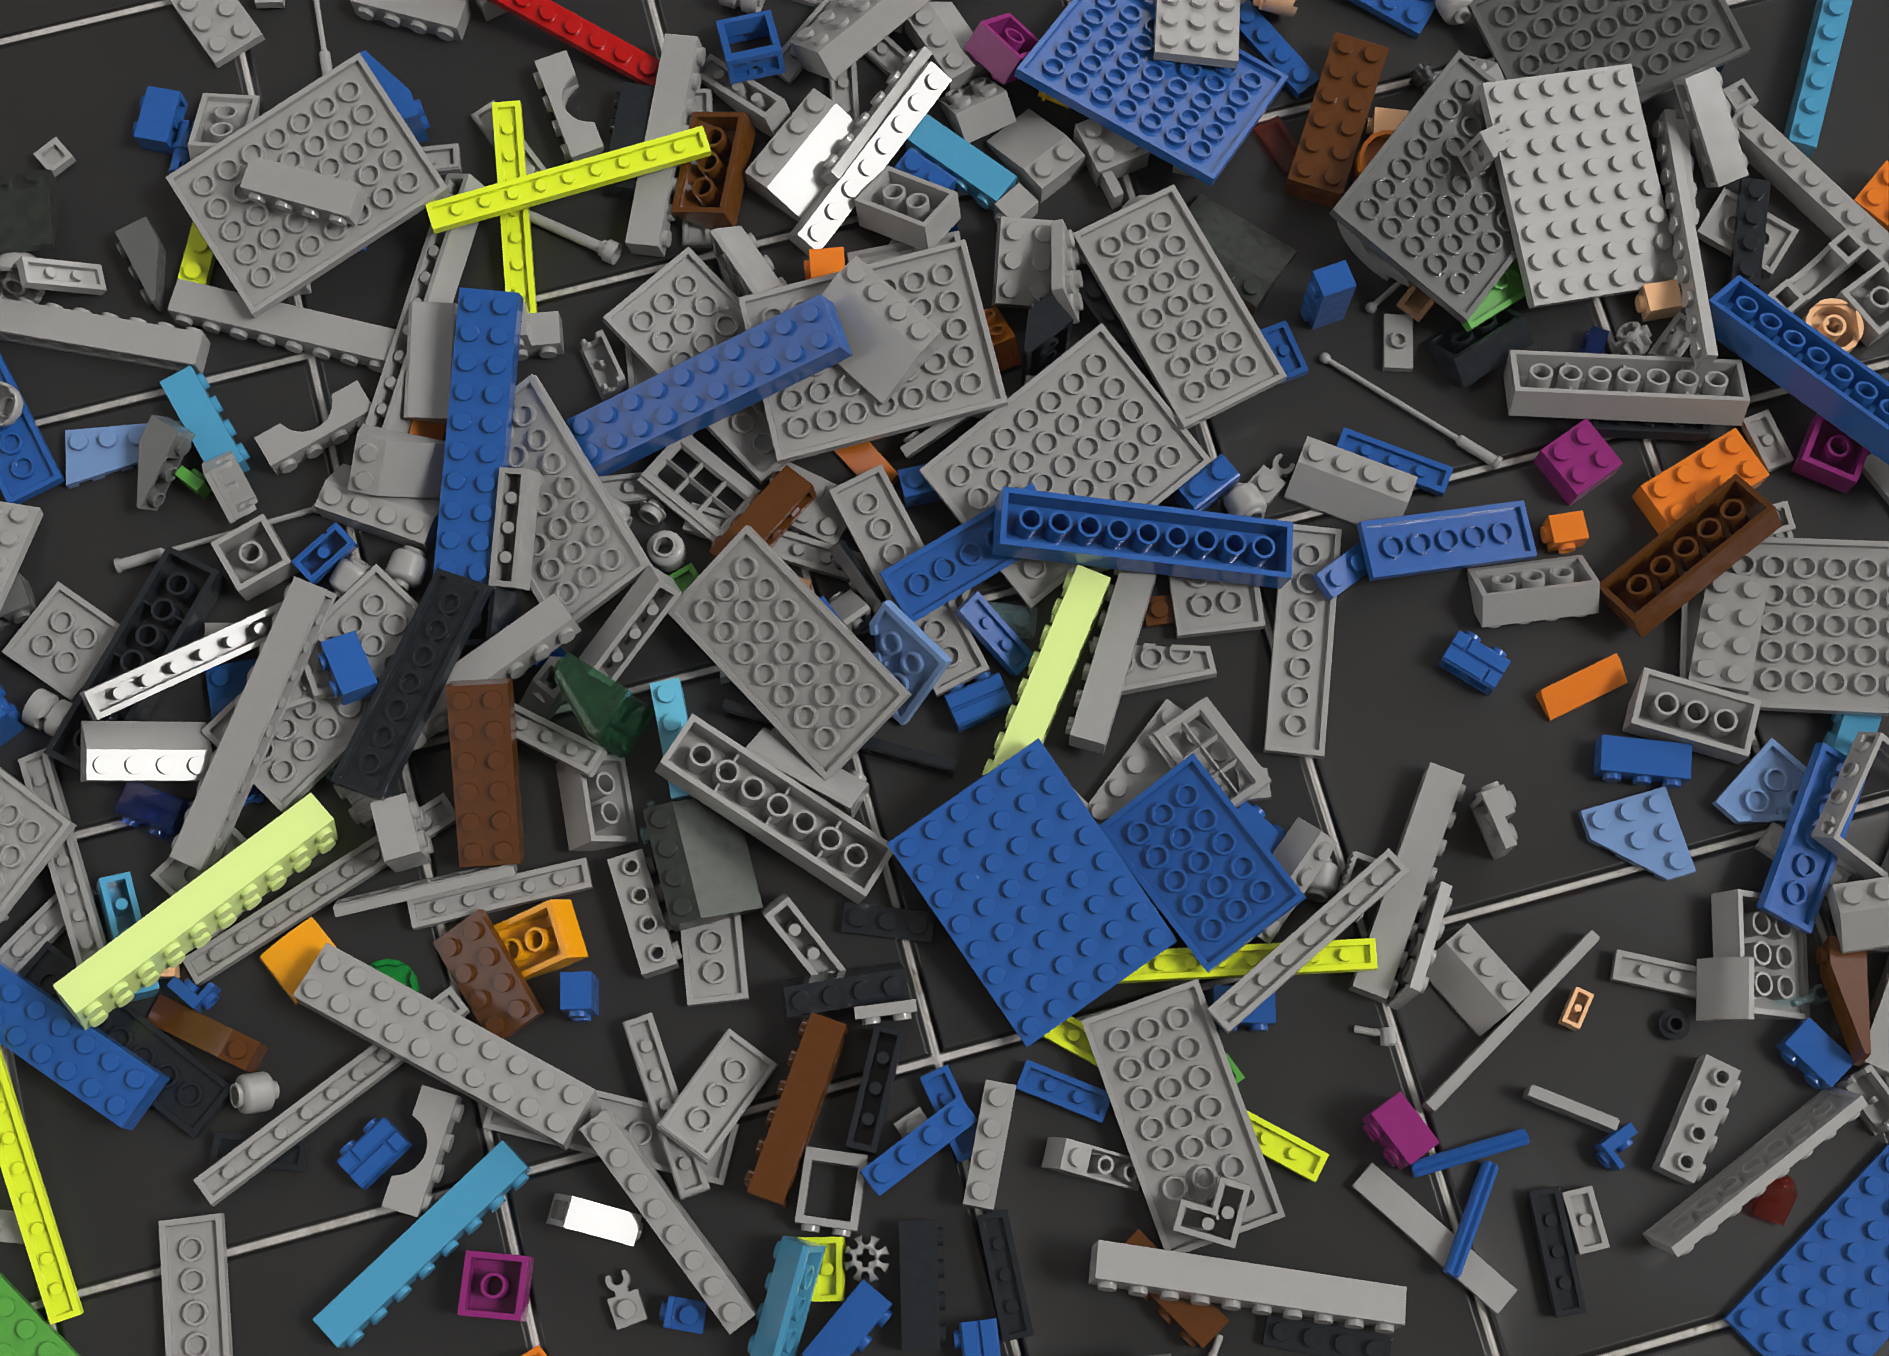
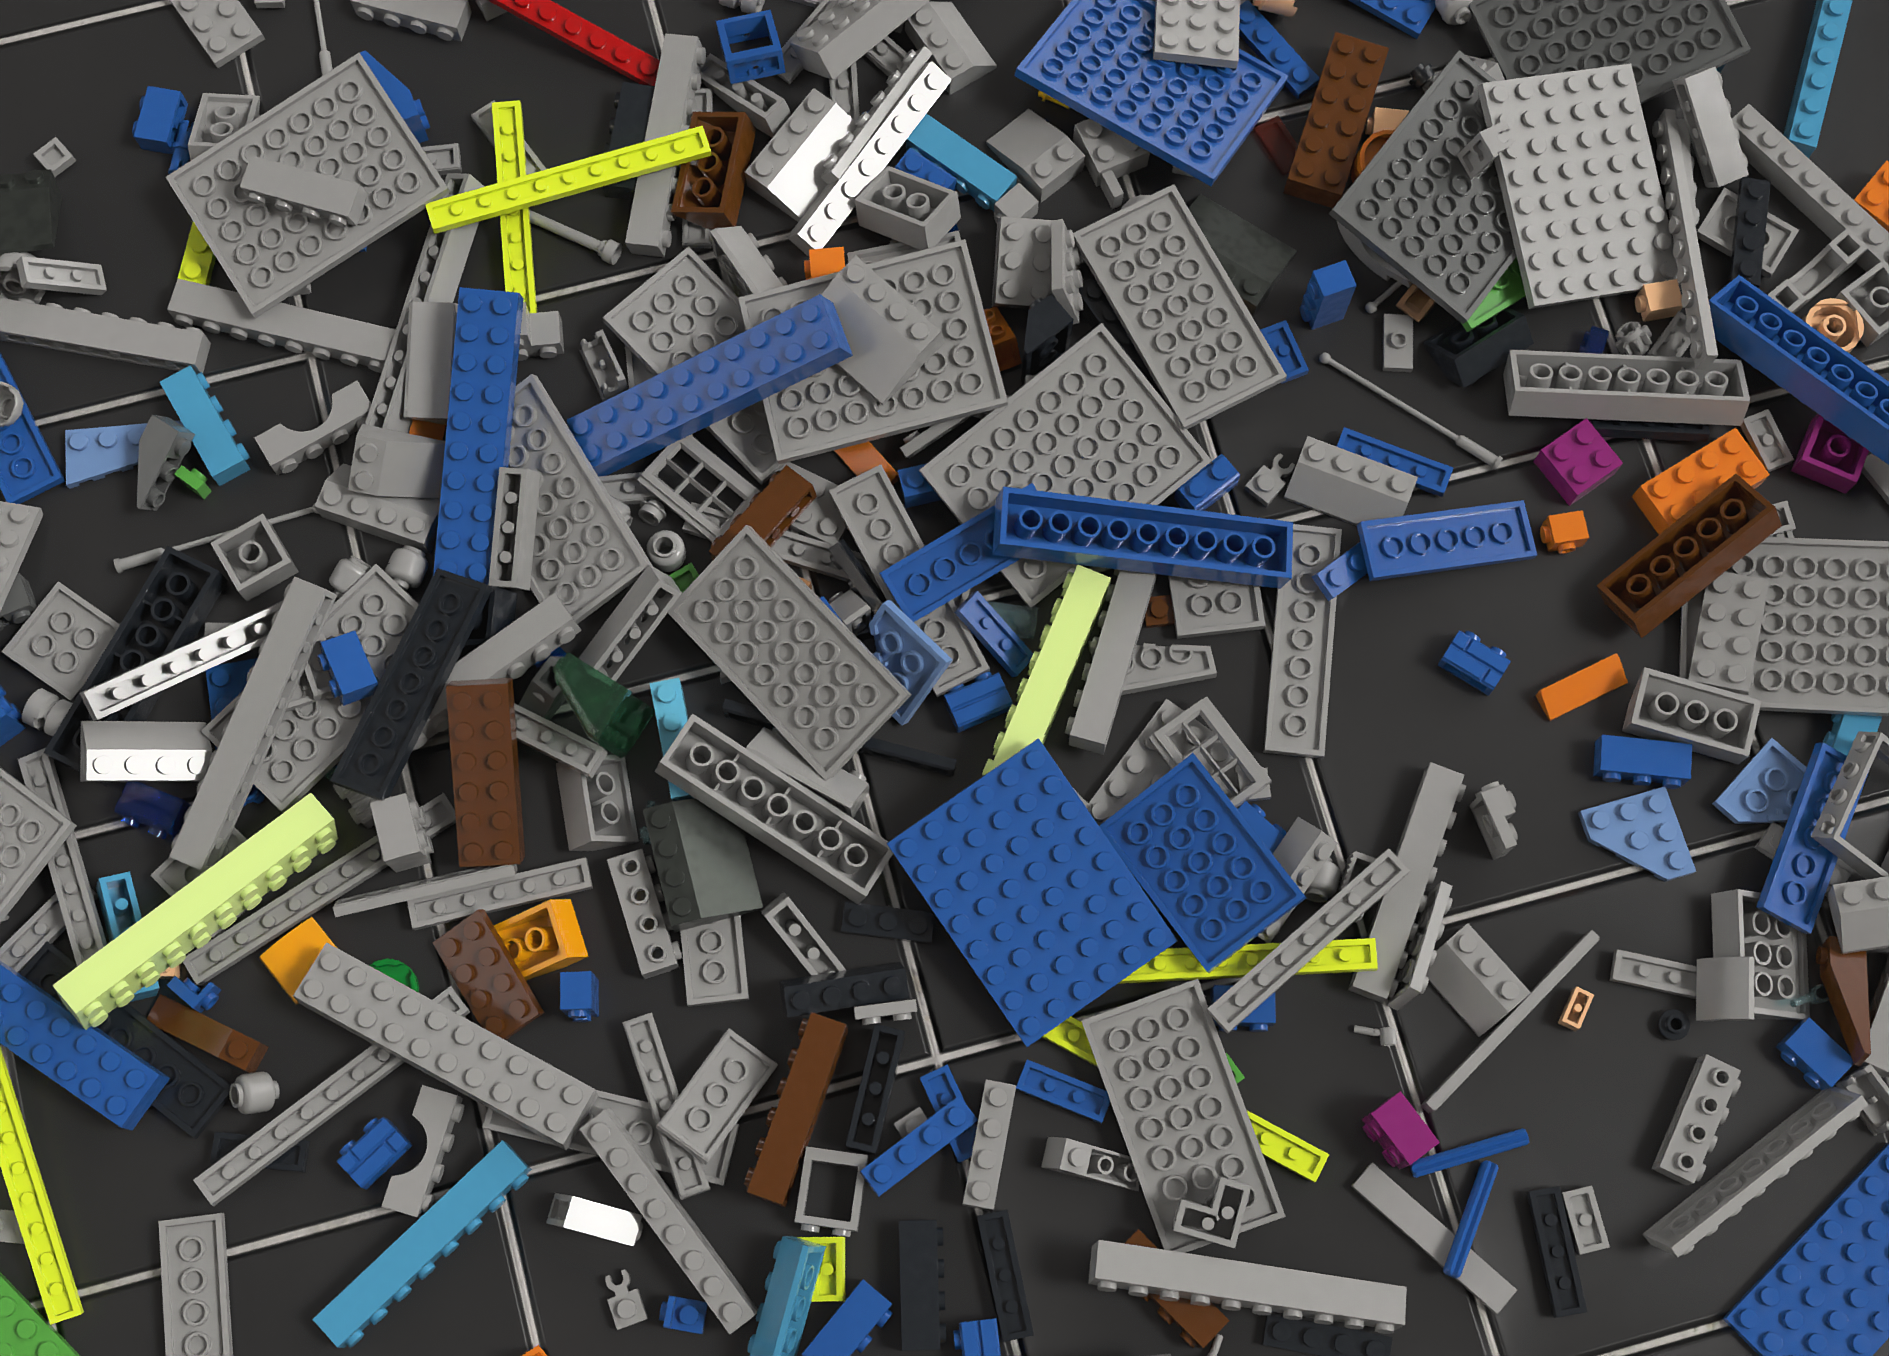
(148, 259): dark grey slope -> none
(230, 486): light grey hinge -> none
(324, 553): blue brick -> none
(495, 1286): magenta brick -> none
(559, 82): light grey arch -> none
(859, 1252): light grey piece -> none
(977, 109): light grey slope -> none
(1001, 46): magenta brick -> none
(1245, 500): light grey head -> none
(1533, 591): light grey slope -> none
(1571, 1108): light grey tile -> none
(1618, 1141): blue bracket -> none
(1739, 95): light grey tile -> none
(1776, 1200): clear red bracket -> none

